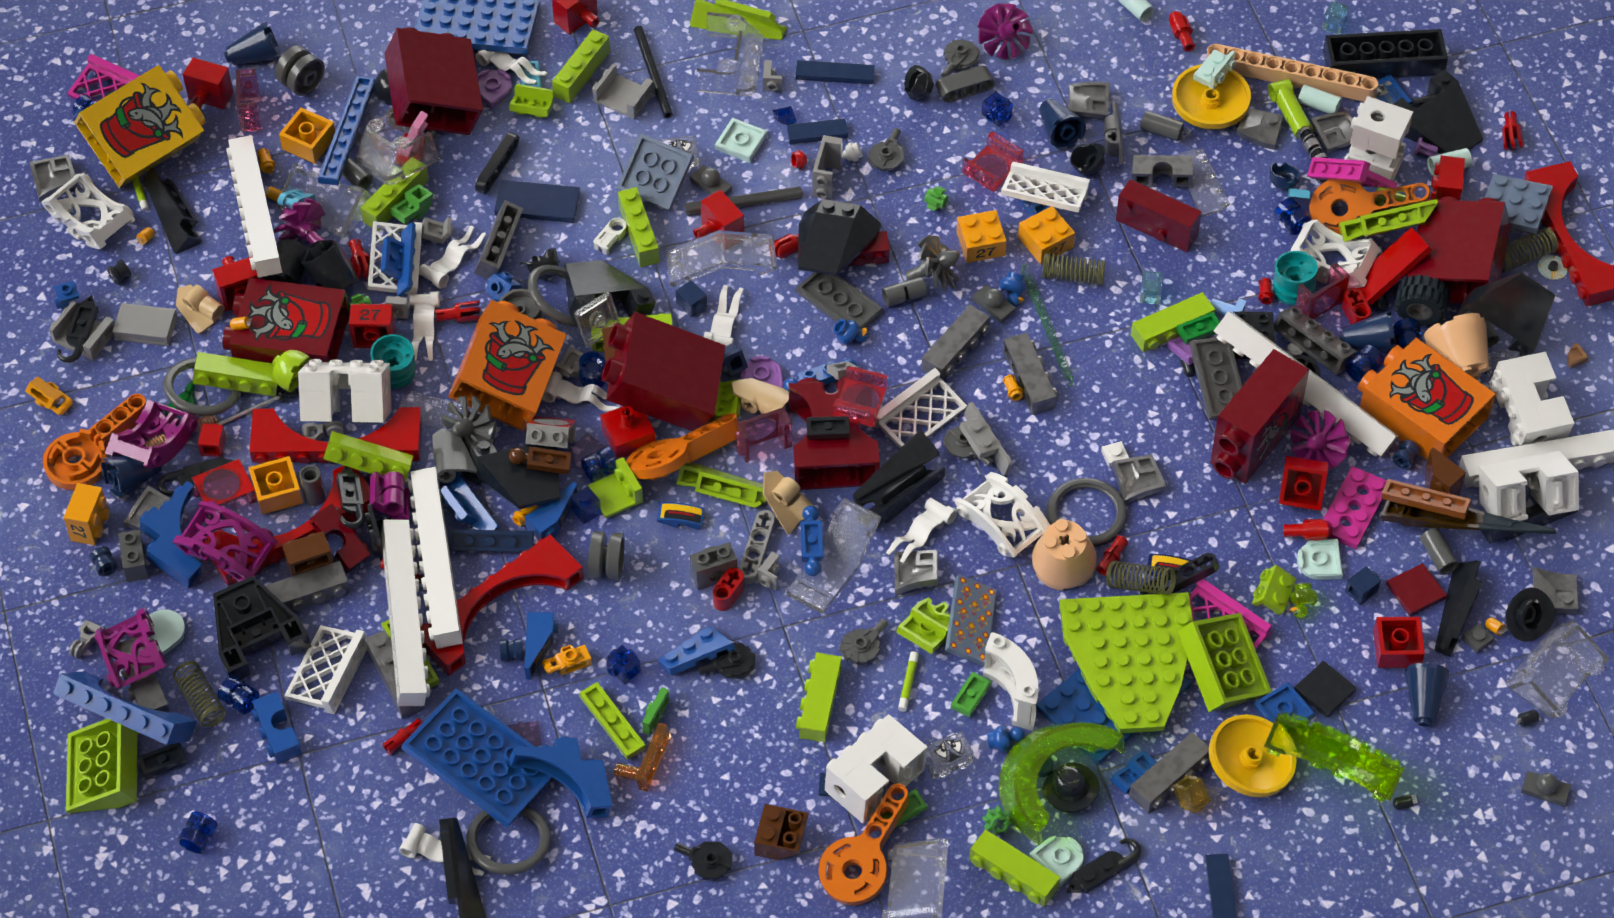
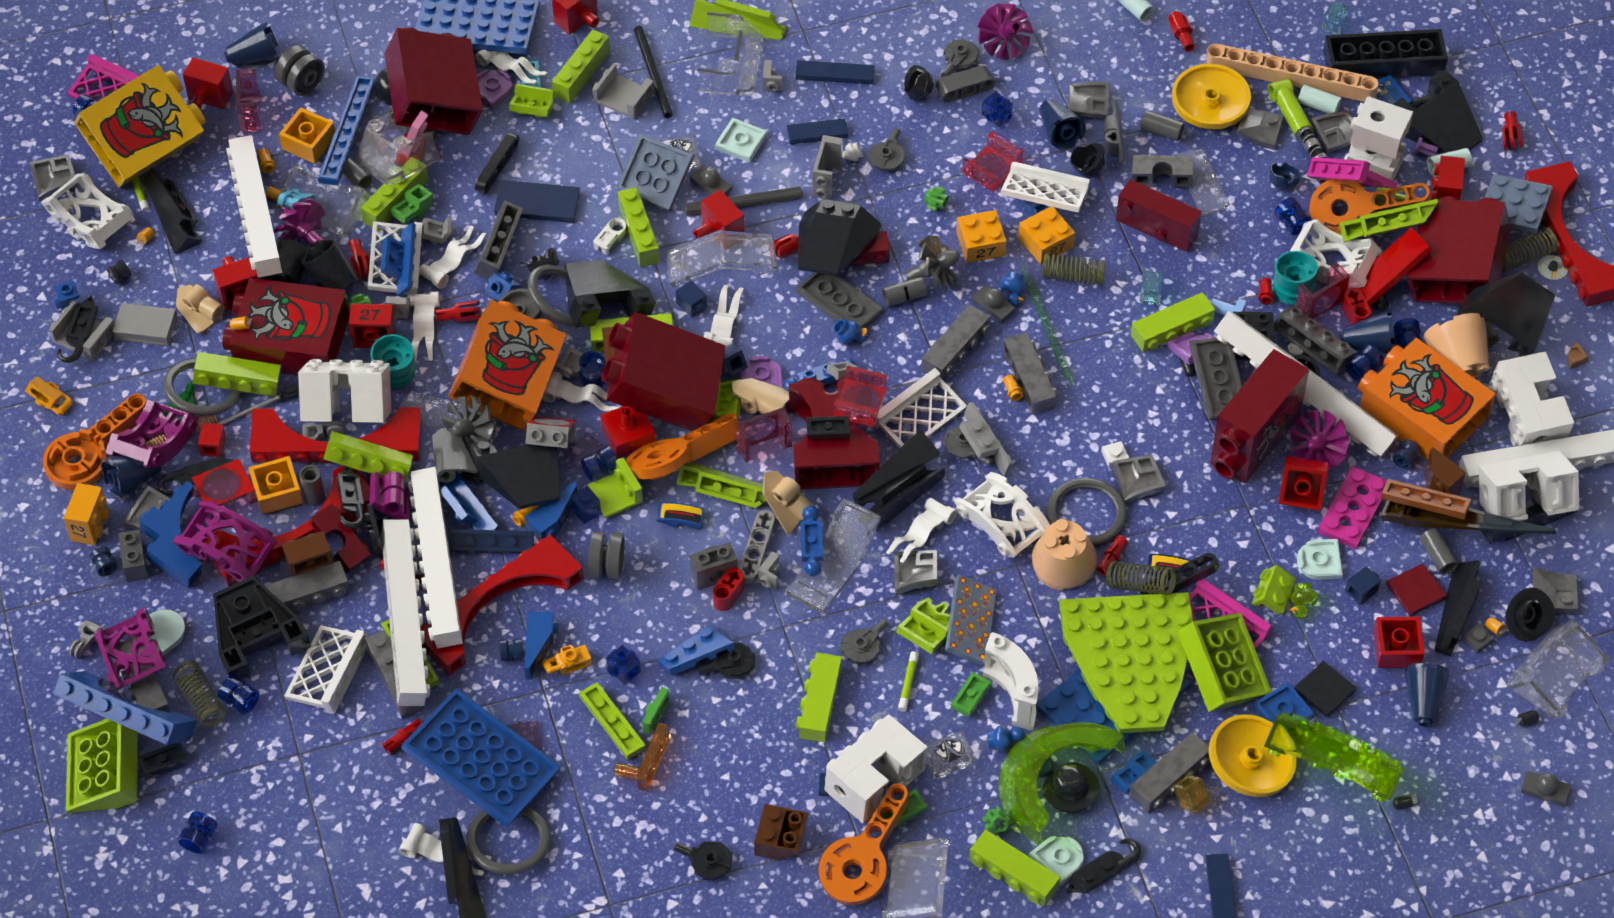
(281, 743): blue arch -> none
(287, 368): lime cylinder -> none
(542, 459): reddish brown plate -> none
(563, 762): blue arch -> none
(594, 317): clear plate -> none
(785, 115): clear blue tile -> none
(798, 159): red plate -> none
(1198, 328): green plate -> none
(1215, 68): light aqua bracket -> none
(1298, 193): medium azure tile -> none
(1309, 529): red arm -> none
(1422, 299): black wheel -> none

